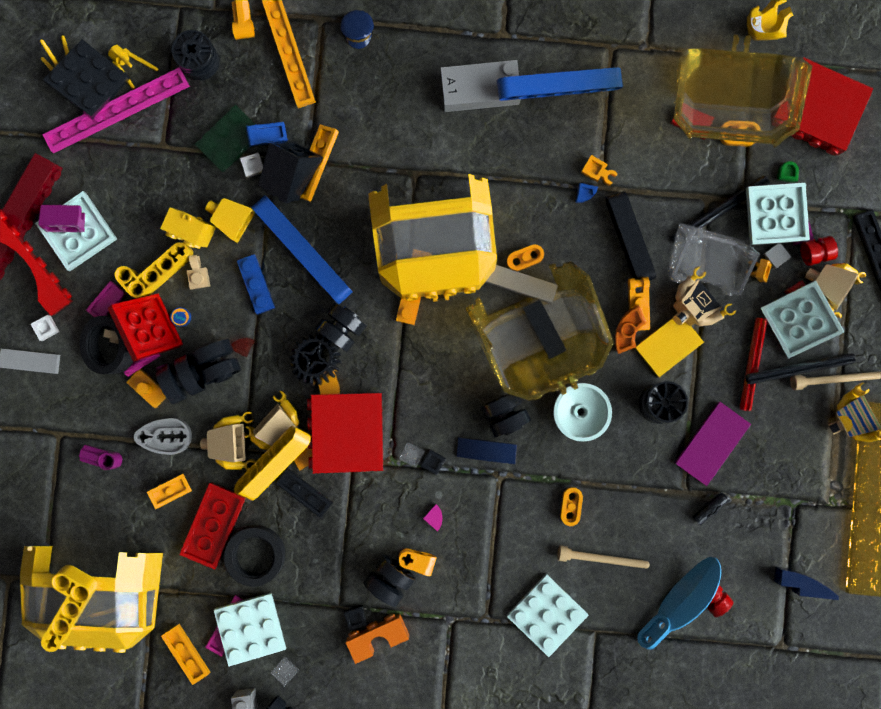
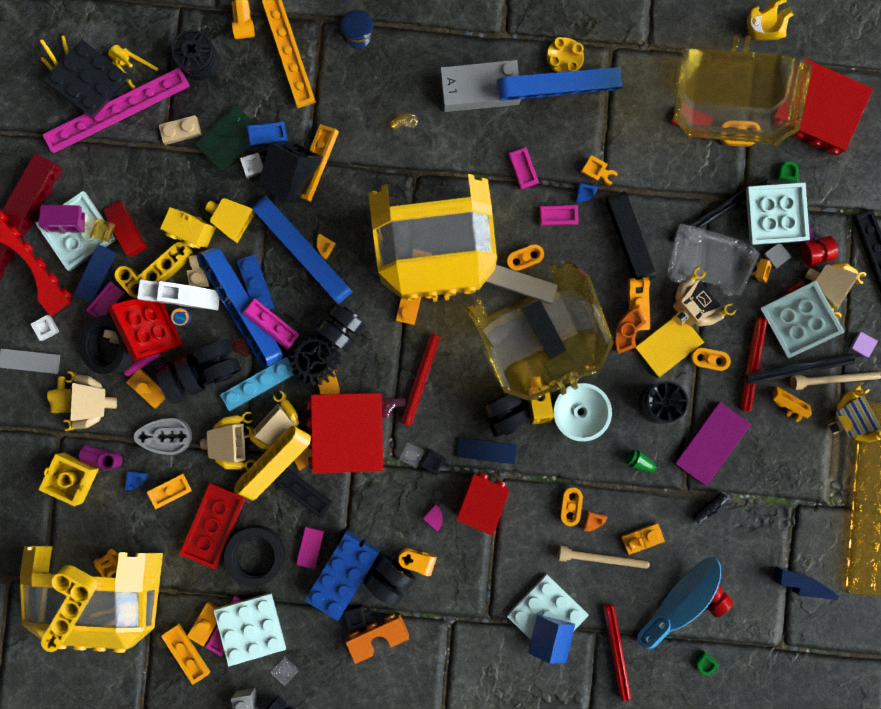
(60, 398): none -> yellow piece
(68, 479): none -> yellow brick
(87, 402): none -> tan torso
(95, 273): none -> dark blue slope
(102, 230): none -> clear yellow tile
(110, 568): none -> light orange piece
(125, 229): none -> red slope
(135, 479): none -> blue tile
(178, 294): none -> white slope
(180, 130): none -> tan plate
(204, 625): none -> light orange tile
(236, 301): none -> blue beam
(257, 384): none -> medium azure plate
(270, 324): none -> dark pink tile
(310, 547): none -> dark pink tile
(324, 246): none -> light orange tile
(342, 575): none -> blue piece
(391, 403): none -> clear pink arm
(404, 119): none -> clear yellow arm
(420, 379): none -> red axle
(483, 503): none -> red slope
(523, 168): none -> dark pink tile
(541, 410): none -> yellow torso
(551, 639): none -> blue slope
(558, 215): none -> dark pink tile
(565, 55): none -> yellow dish
(594, 521): none -> orange tile
(617, 652): none -> red axle
(640, 462): none -> green cone
(642, 538): none -> light orange plate
(706, 664): none -> green tile
(709, 359): none -> light orange plate
(794, 404): none -> light orange plate
(863, 344): none -> lavender tile

